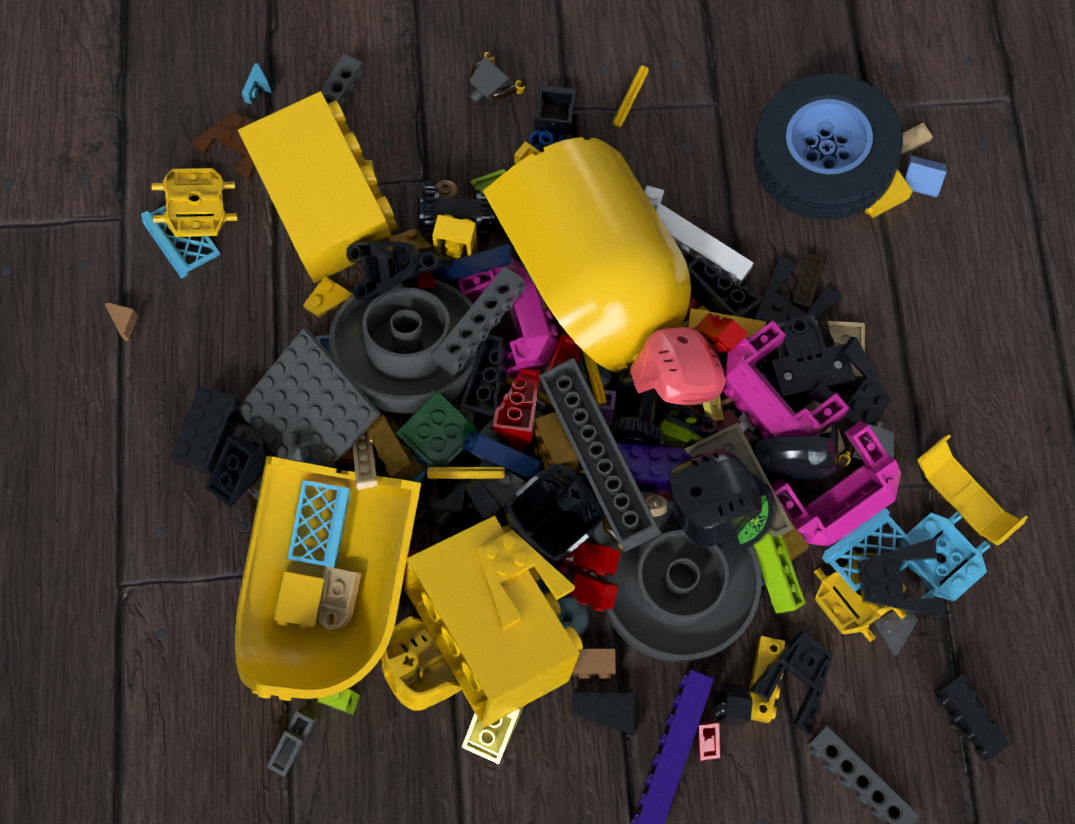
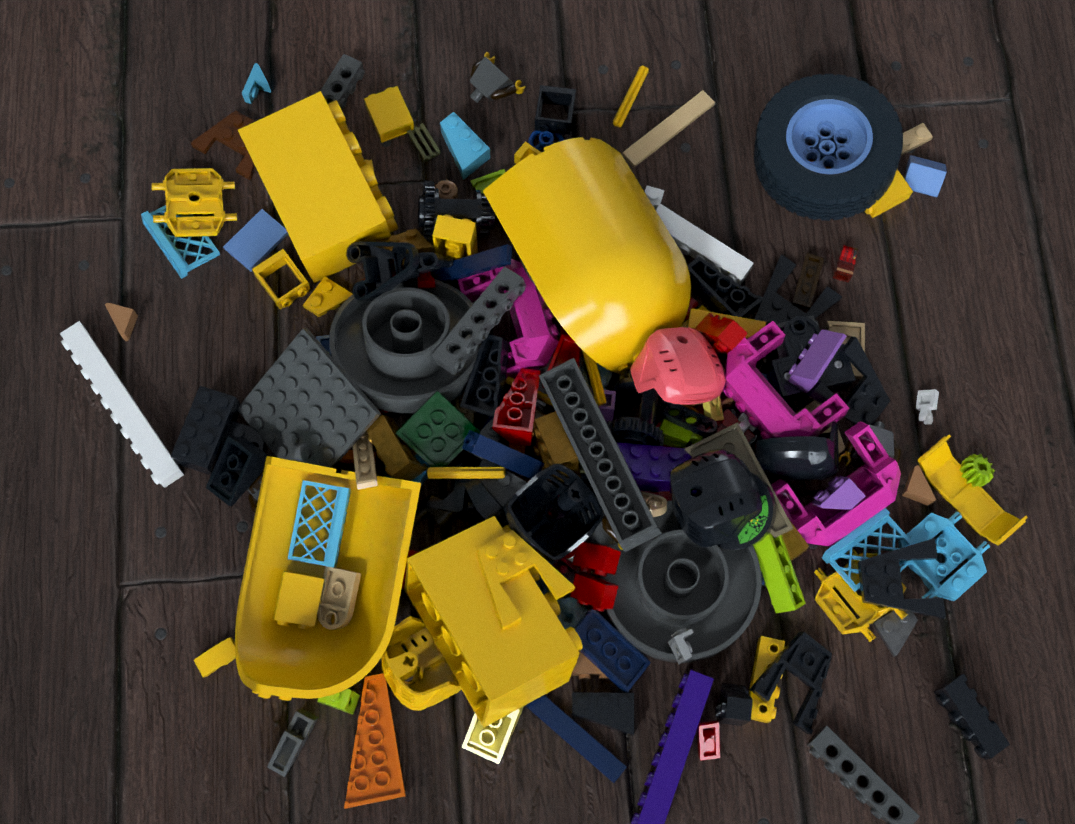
(121, 404): none -> white brick
(216, 657): none -> yellow slope
(256, 240): none -> medium blue tile
(271, 265): none -> yellow window
(375, 756): none -> orange wing
(389, 114): none -> yellow brick
(417, 131): none -> olive tile
(465, 146): none -> medium azure wedge
(577, 738): none -> dark blue tile
(610, 650): none -> dark blue tile
(668, 128): none -> tan tile
(681, 648): none -> light grey bracket
(815, 359): none -> medium lavender slope
(839, 495): none -> medium lavender slope
(846, 263): none -> leg
(918, 487): none -> medium nougat slope
(927, 401): none -> white plate
(977, 470): none -> lime gear

